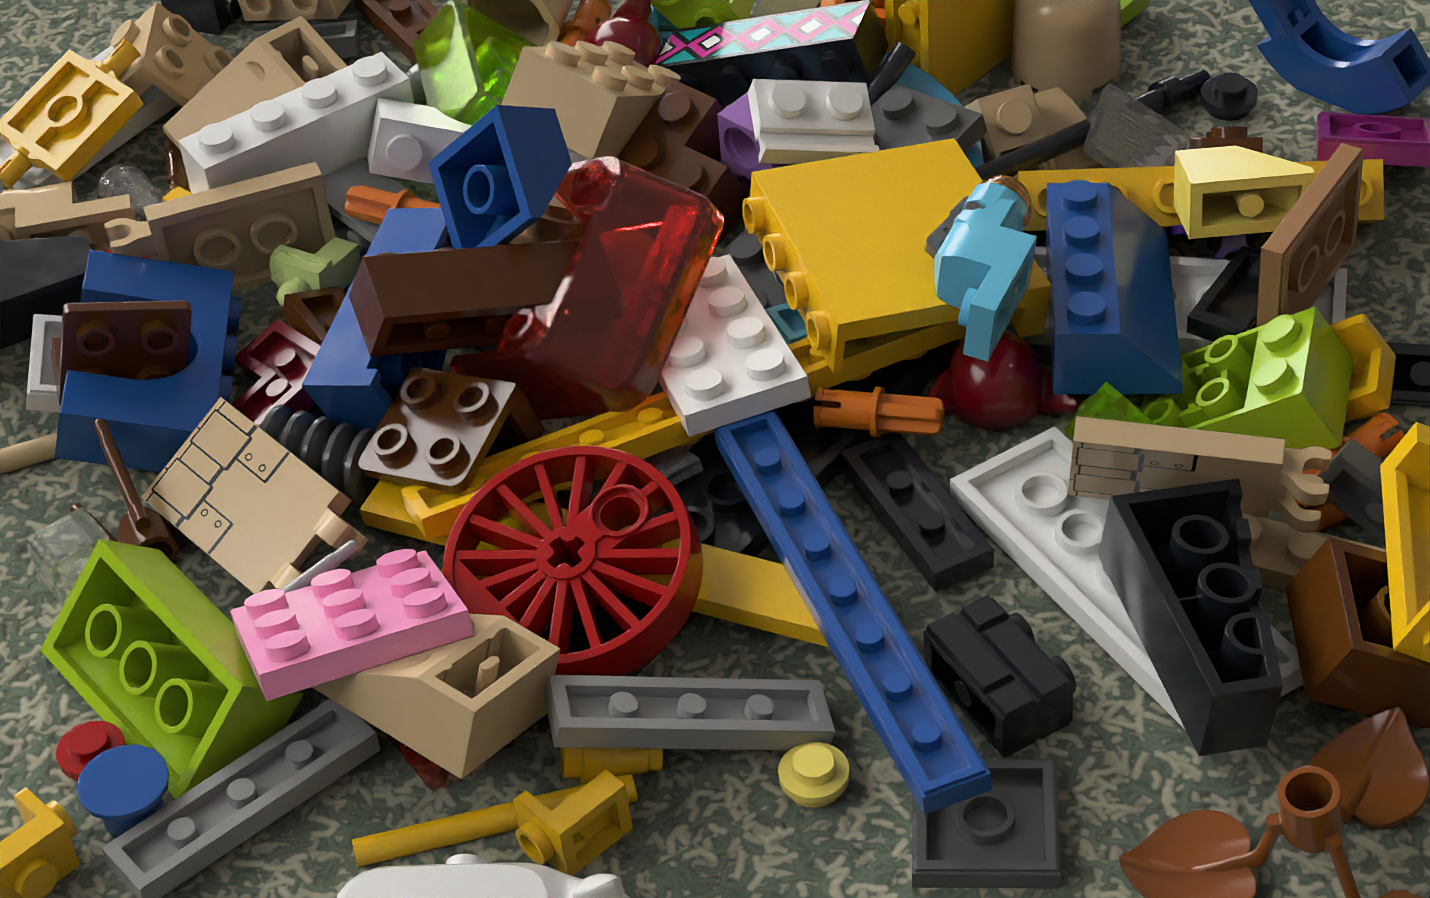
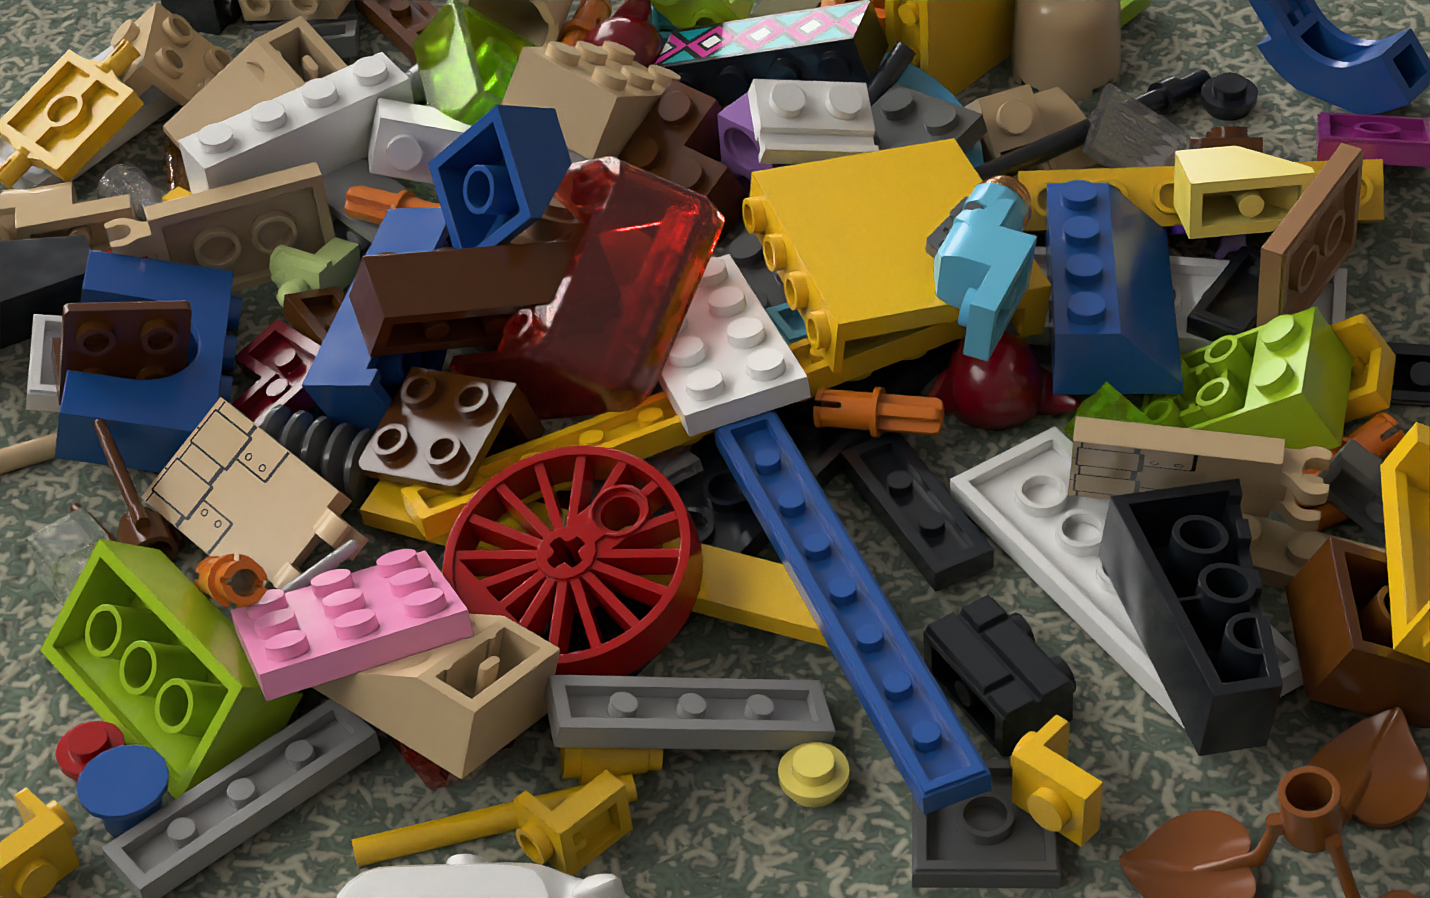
(245, 584): none -> orange pin
(1053, 788): none -> yellow bracket

